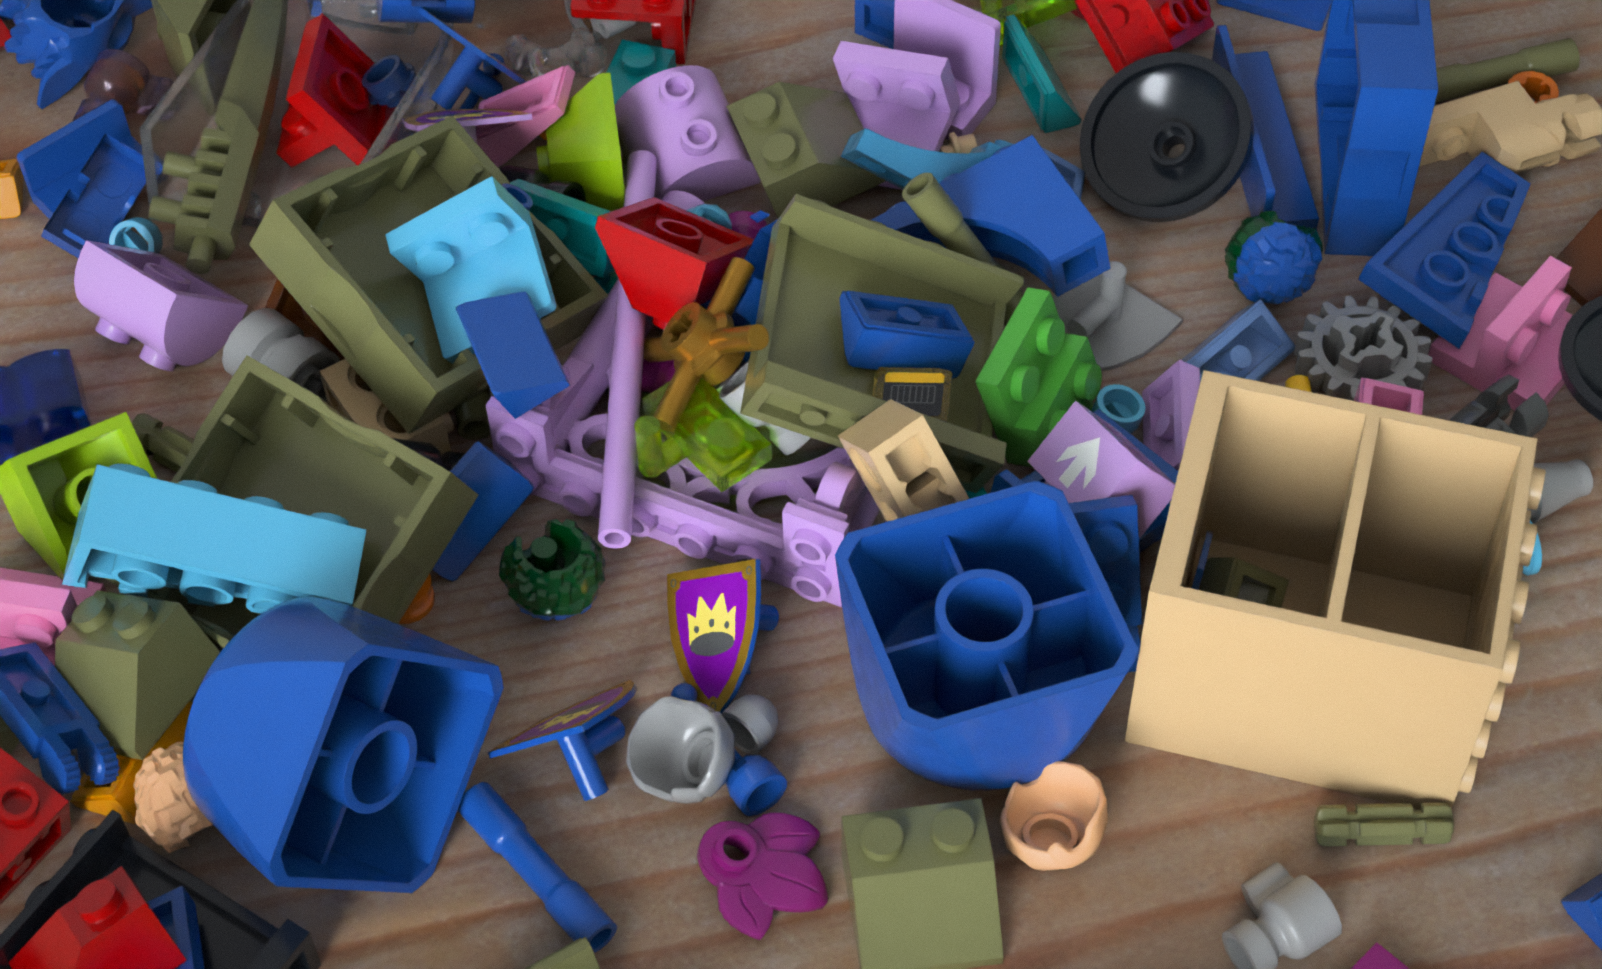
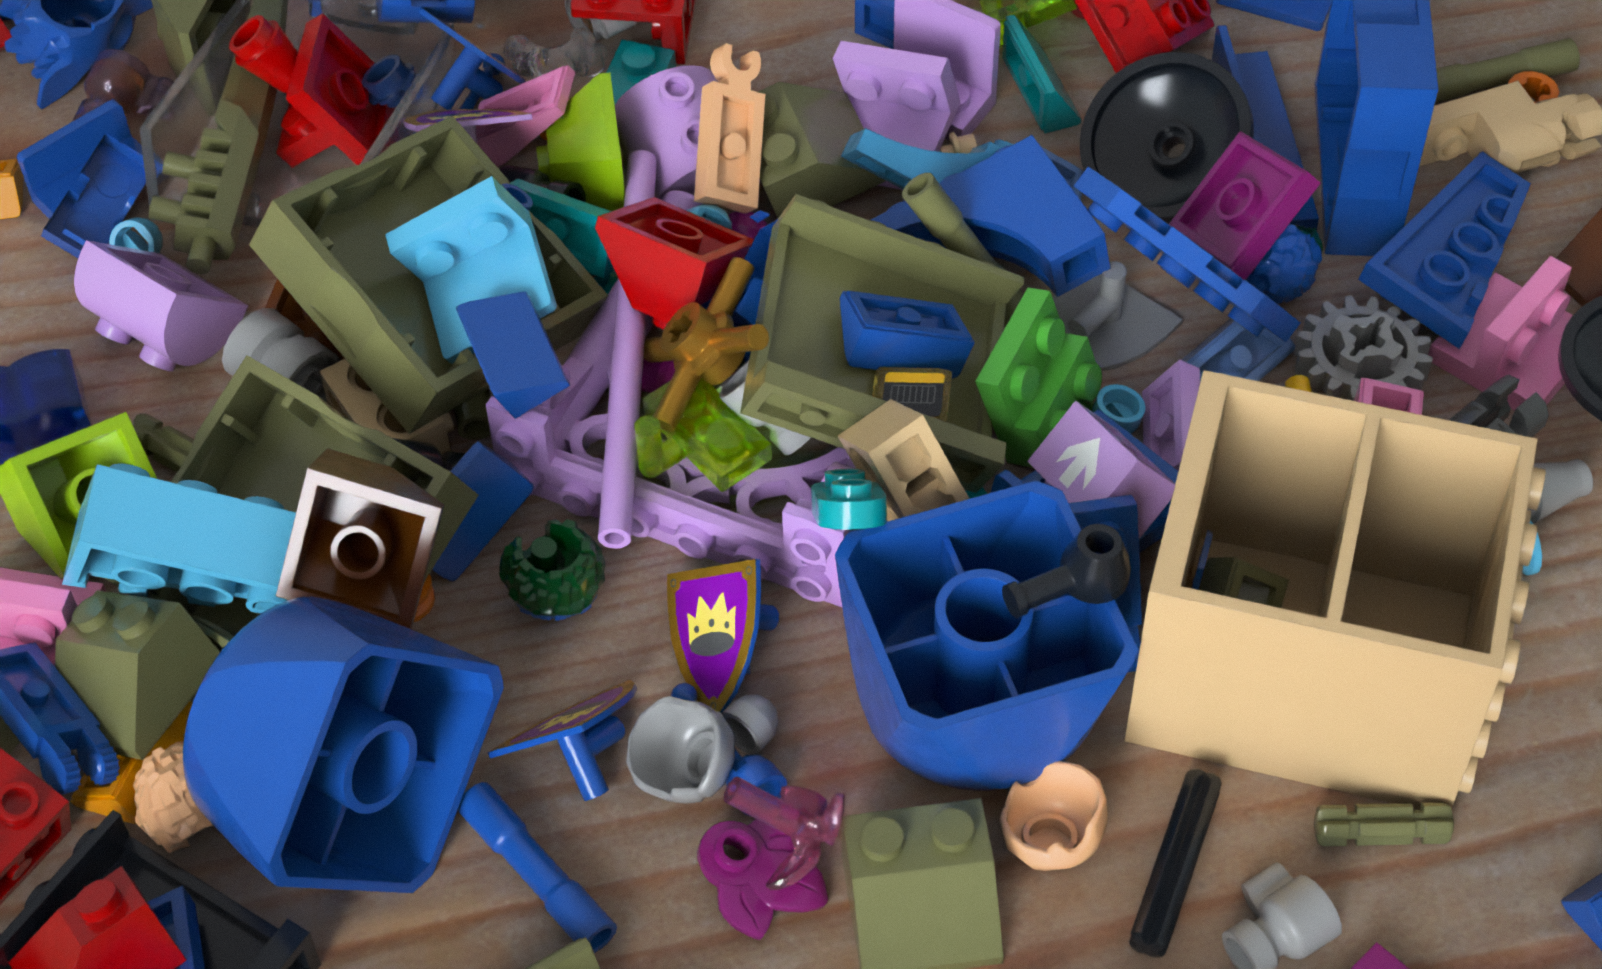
(265, 51): none -> red cone
(361, 538): none -> reddish brown slope
(730, 134): none -> light nougat plate
(798, 814): none -> clear pink plant
(848, 501): none -> teal plate
(1081, 573): none -> black bar
(1175, 863): none -> black axle
(1184, 258): none -> blue plate
(1244, 204): none -> magenta tile

